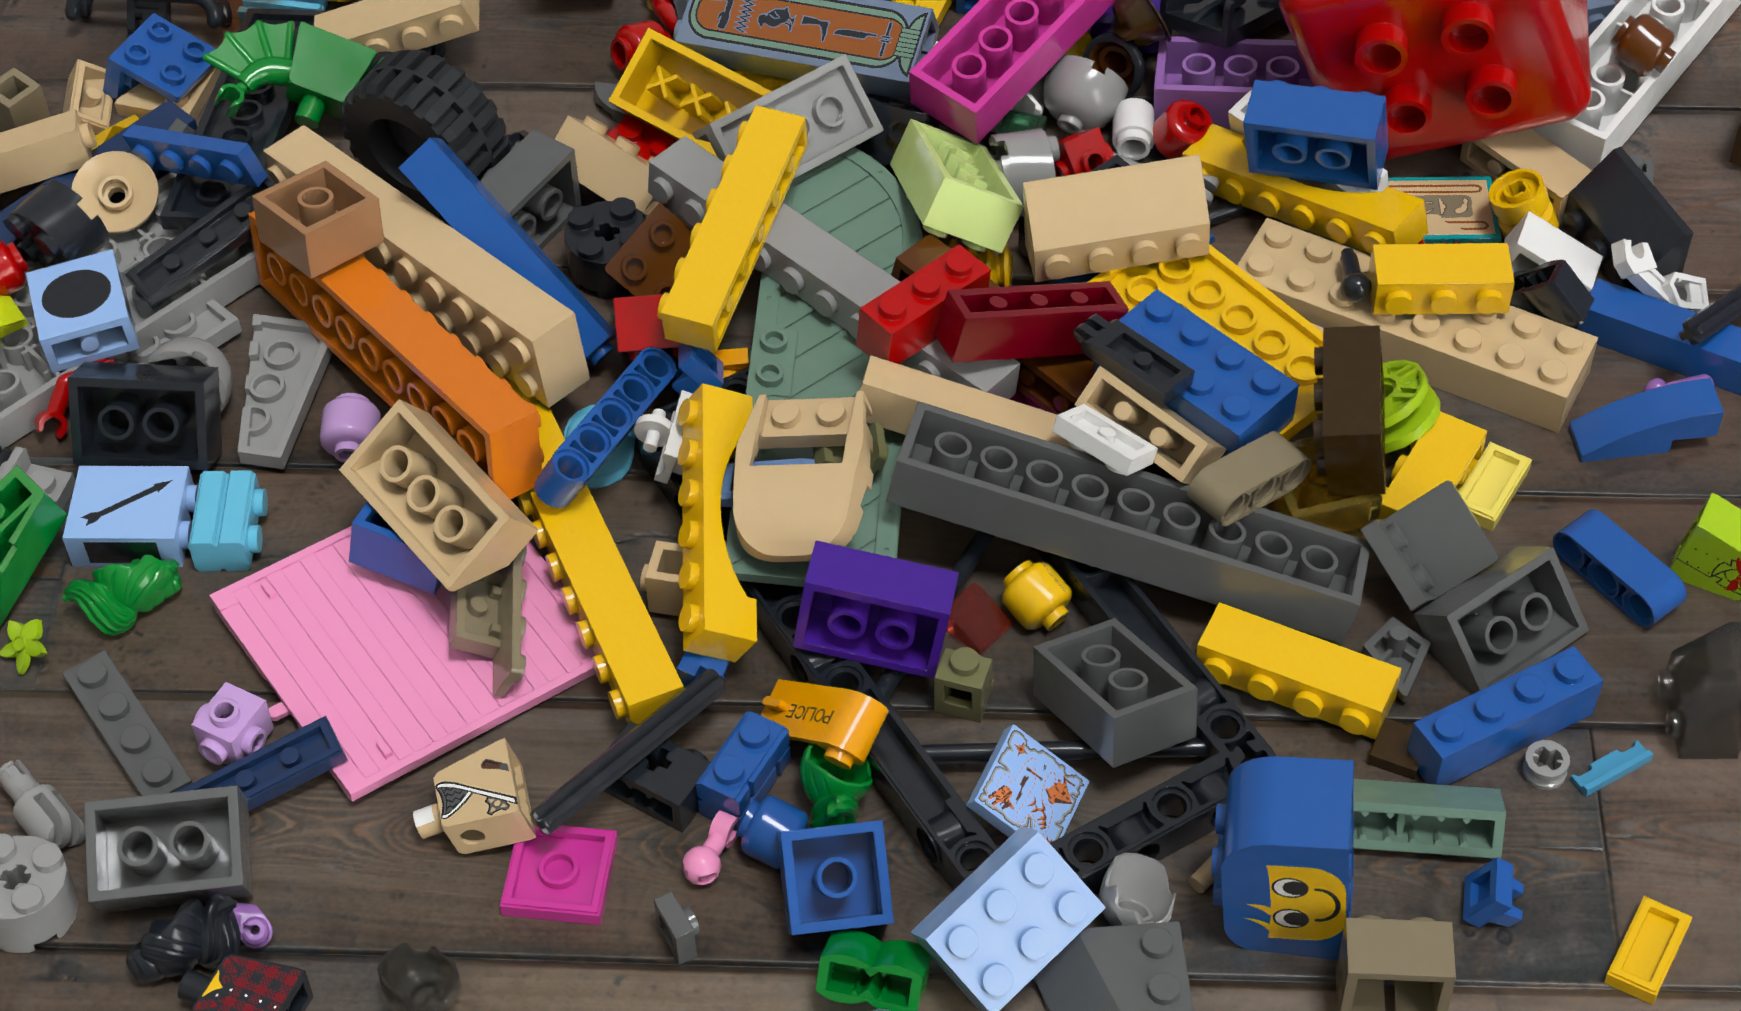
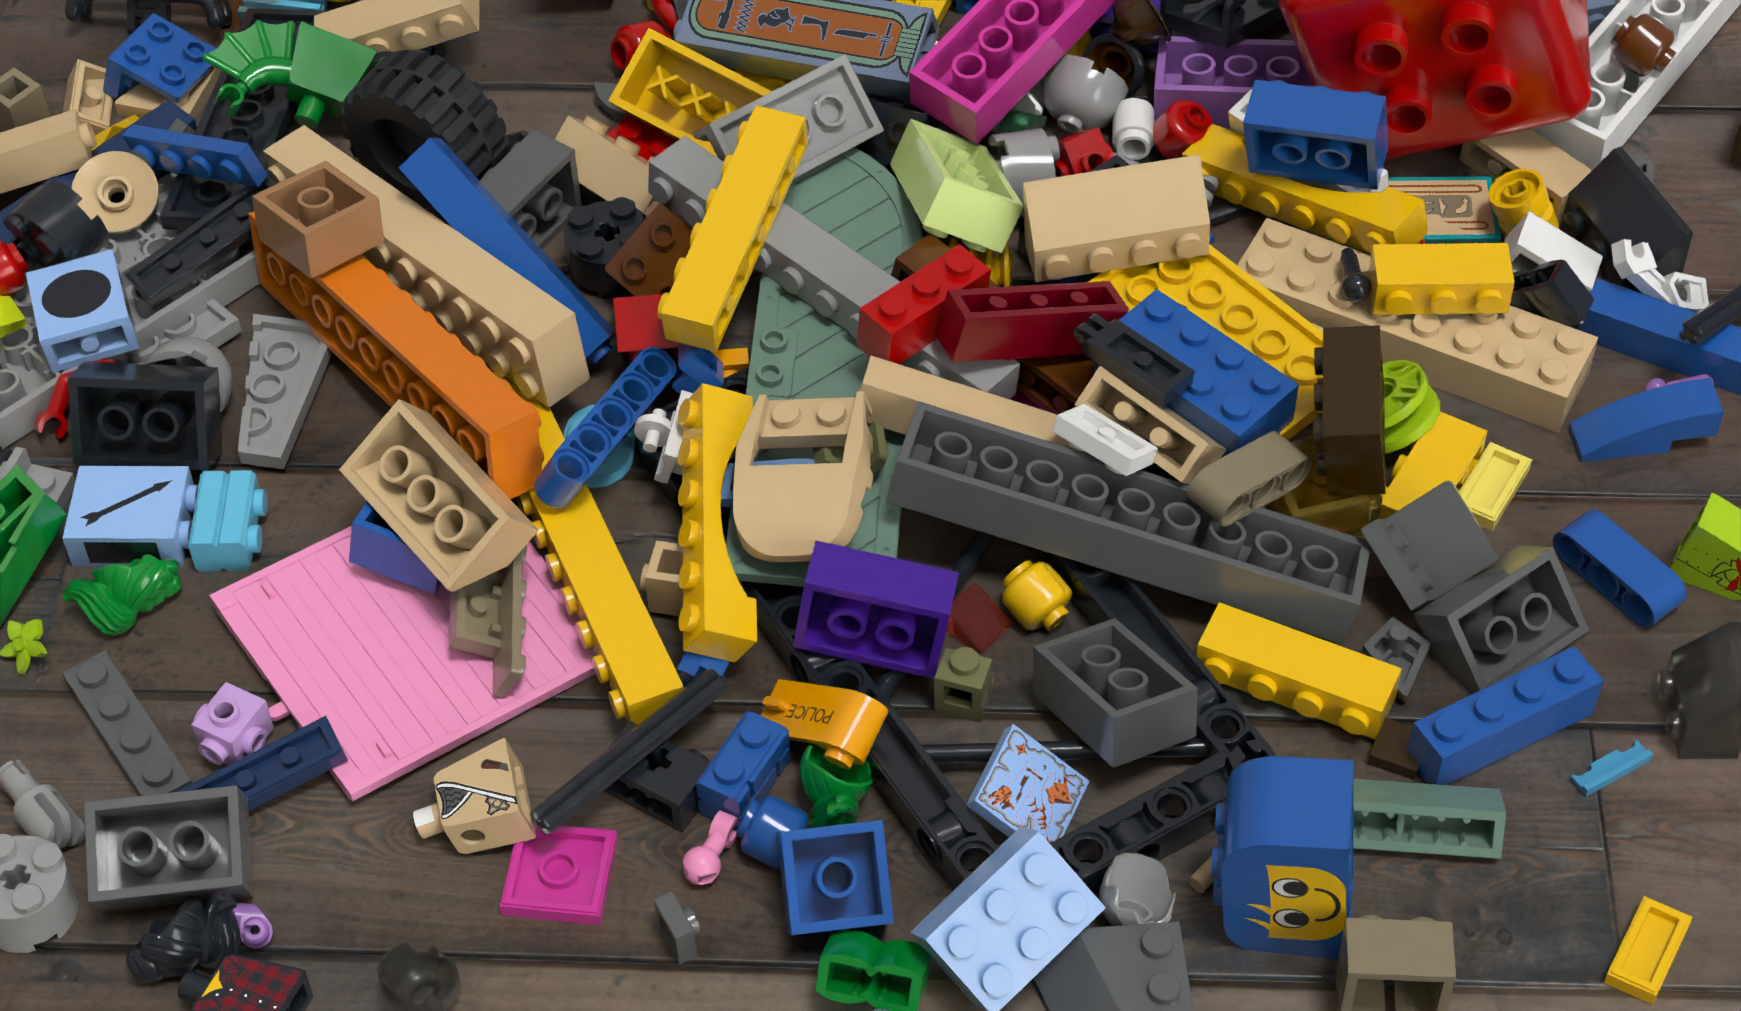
(346, 424): lavender head -> none
(1490, 895): blue tile -> none
(1543, 777): light grey bush -> none

